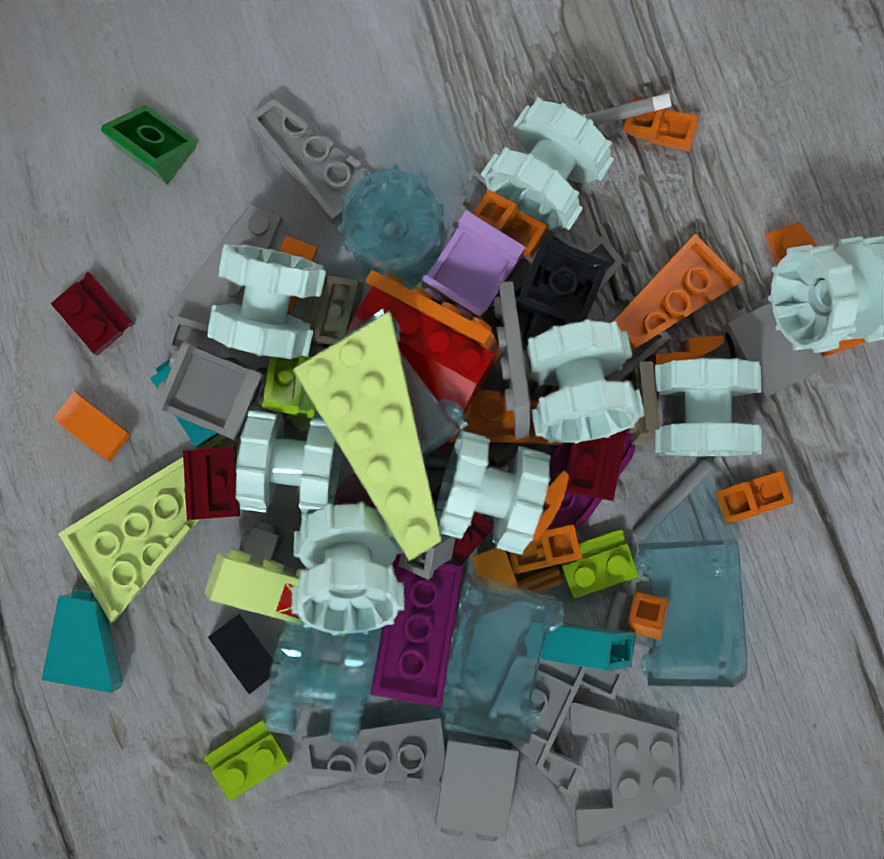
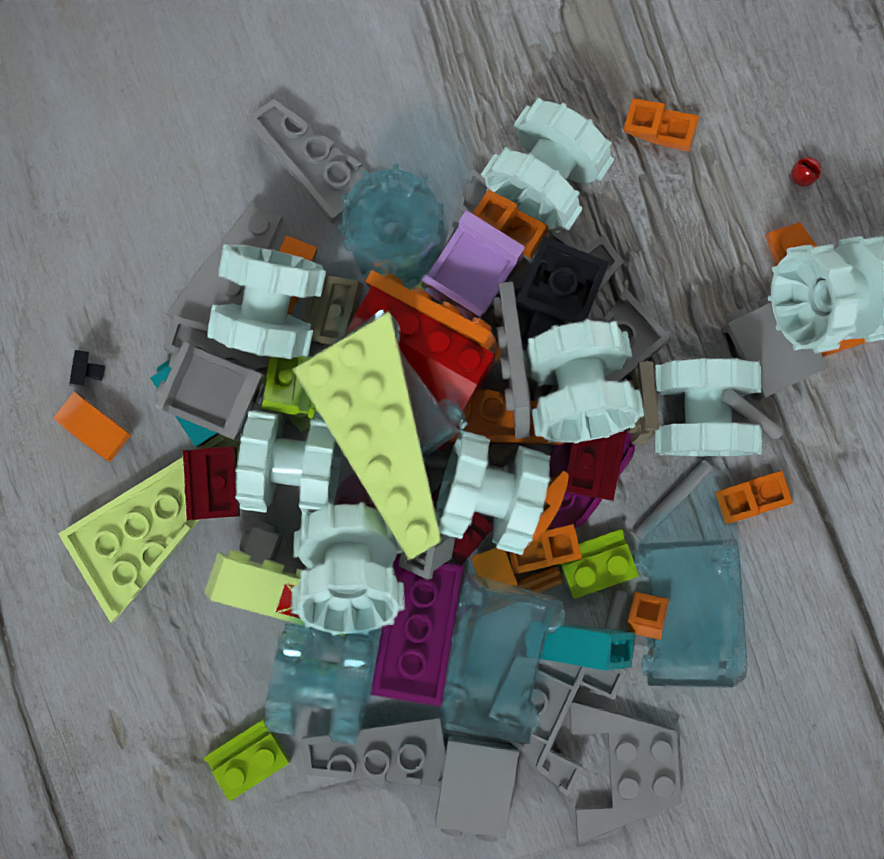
(82, 369): none -> black tile
(82, 645): teal slope -> none
(92, 313): dark red plate -> none
(150, 141): green slope -> none
(243, 653): black hinge -> none
(630, 110): light grey bar -> none
(677, 290): orange wing -> none
(692, 349): orange slope -> none
(752, 413): none -> light grey bar
(804, 176): none -> red hinge

